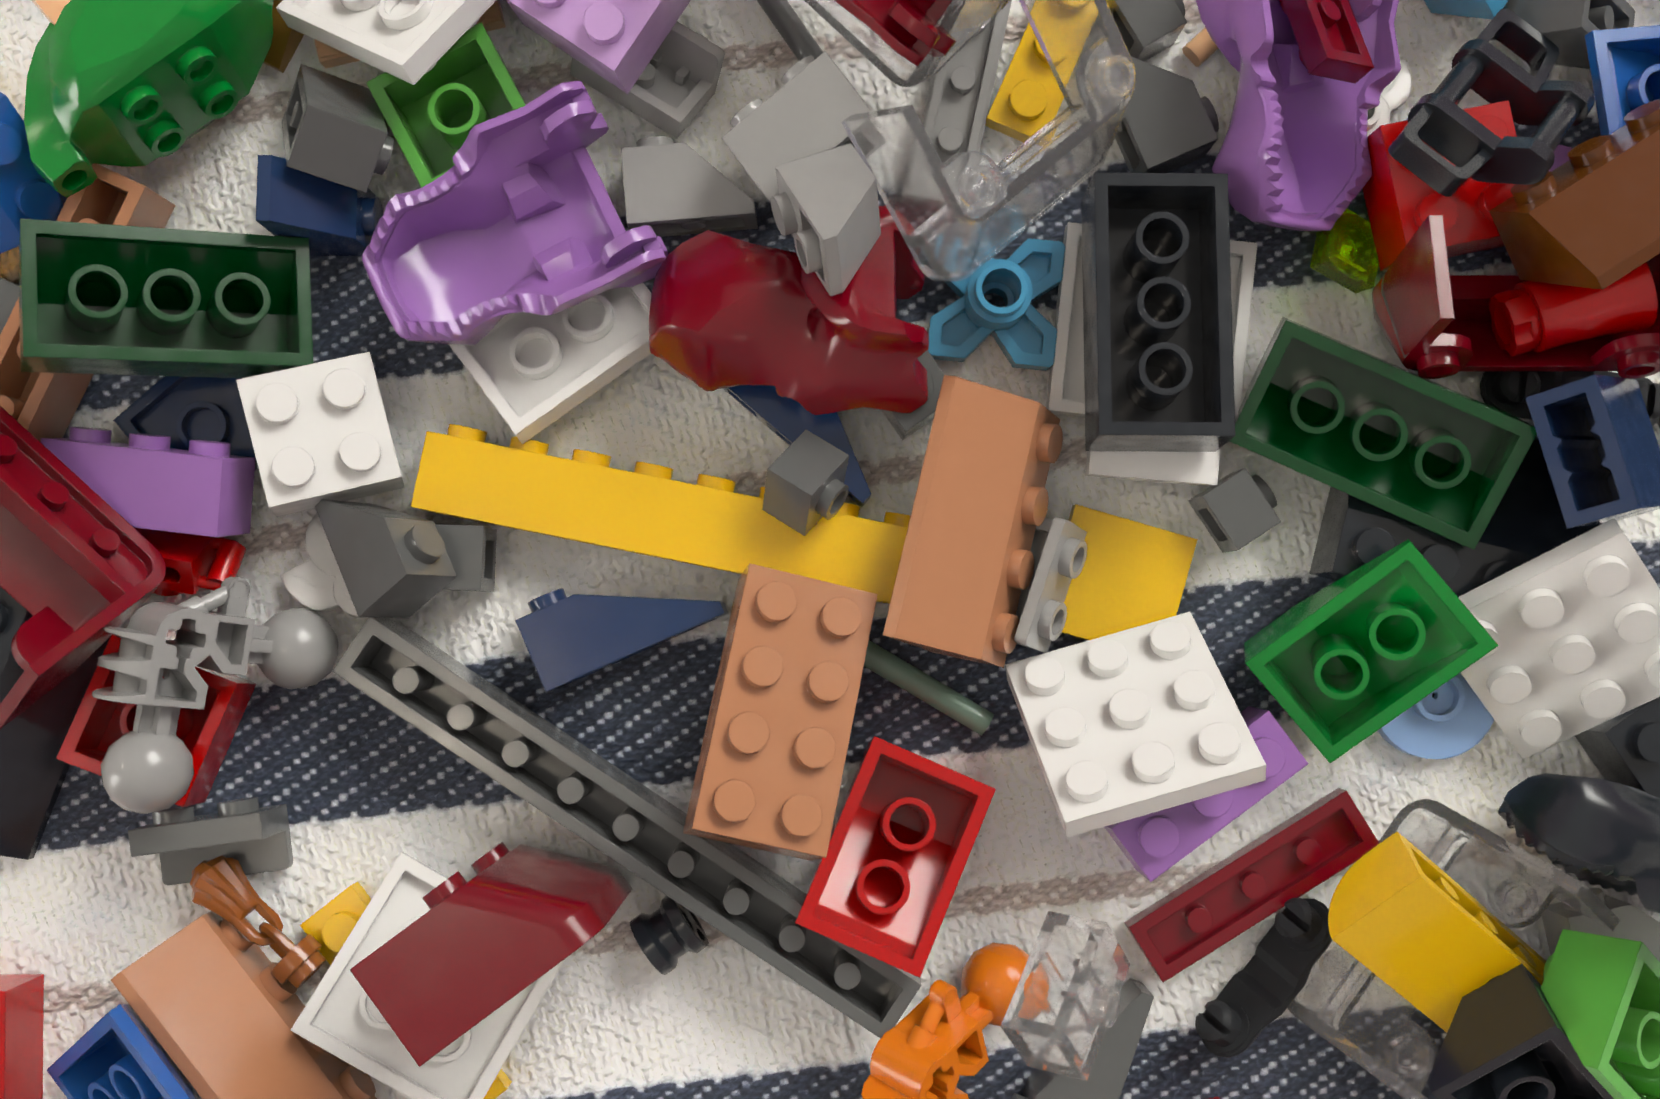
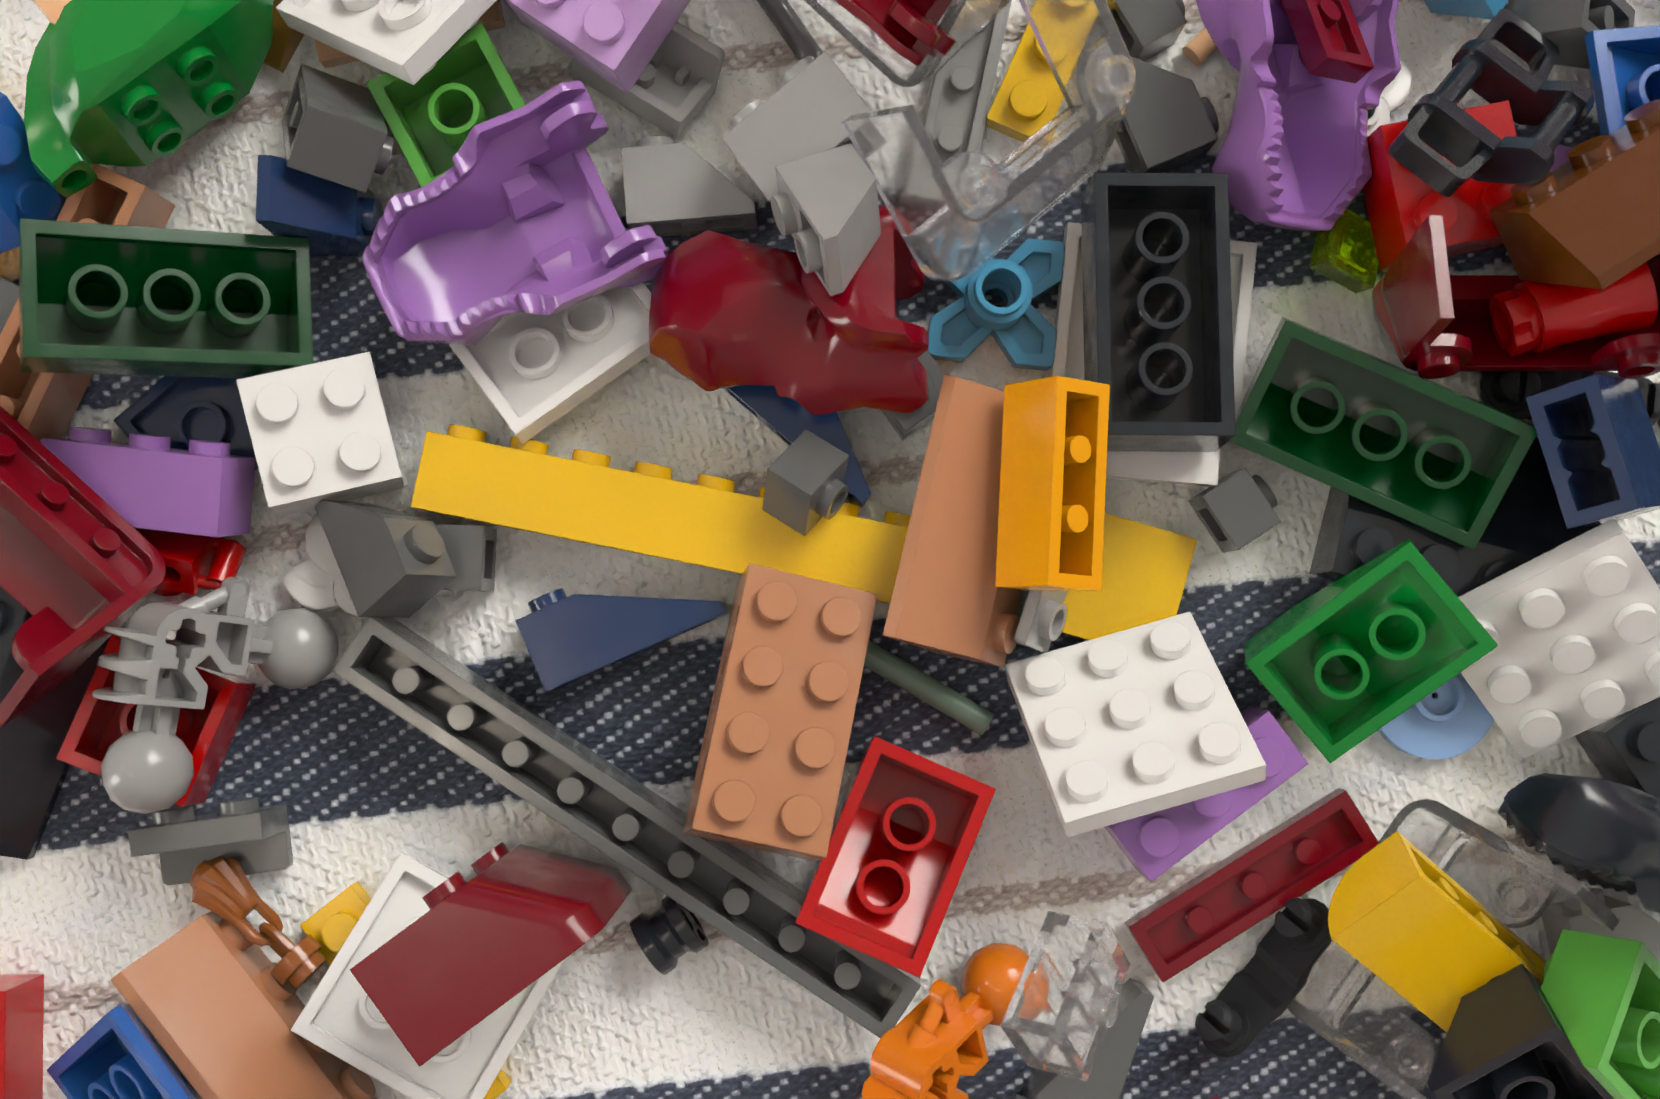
(1053, 485): none -> light orange brick

